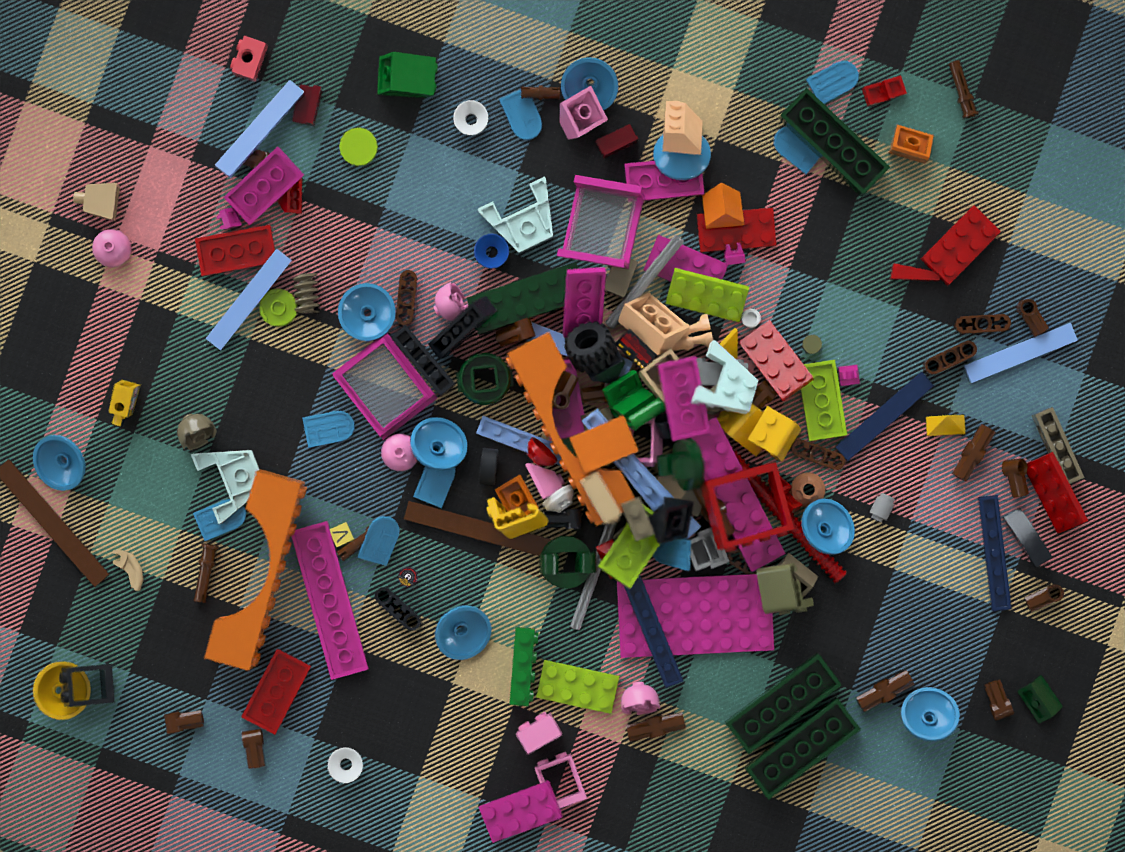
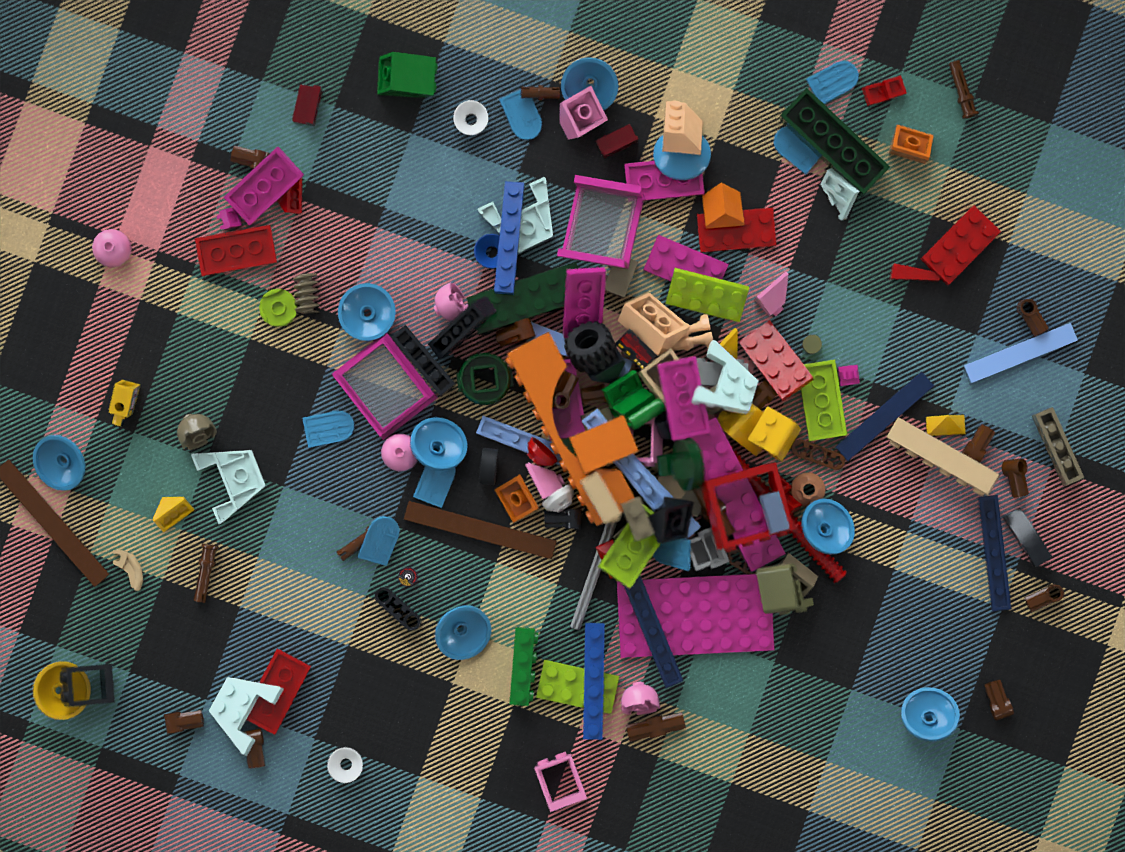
(99, 200): tan torso -> none
(171, 511): none -> yellow slope
(208, 523): dark azure window -> none
(235, 704): none -> light aqua wing
(248, 299): light blue tile -> none
(251, 69): coral brick -> none
(259, 129): light blue tile -> none
(275, 505): orange arch -> none
(329, 600): dark pink plate -> none
(341, 534): light yellow tile -> none
(358, 146): lime tile -> none
(412, 284): reddish brown beam -> none
(509, 238): none -> blue plate
(516, 521): yellow piece -> none
(520, 811): dark pink plate -> none
(539, 732): bright pink brick -> none
(549, 562): dark green piece -> none
(593, 681): none -> blue plate
(646, 278): light grey axle -> none
(734, 257): dark pink tile -> none
(750, 318): white tile -> none
(774, 296): none -> bright pink slope
(774, 512): none -> sand blue tile
(783, 703): dark green brick -> none
(802, 748): dark green brick -> none
(839, 192): none -> light aqua wing
(882, 507): light grey brick -> none
(885, 690): reddish brown piece -> none
(942, 456): none -> tan brick
(958, 355): reddish brown beam -> none
(996, 317): reddish brown beam -> none
(1040, 699): dark green panel -> none
(1055, 493): red plate -> none

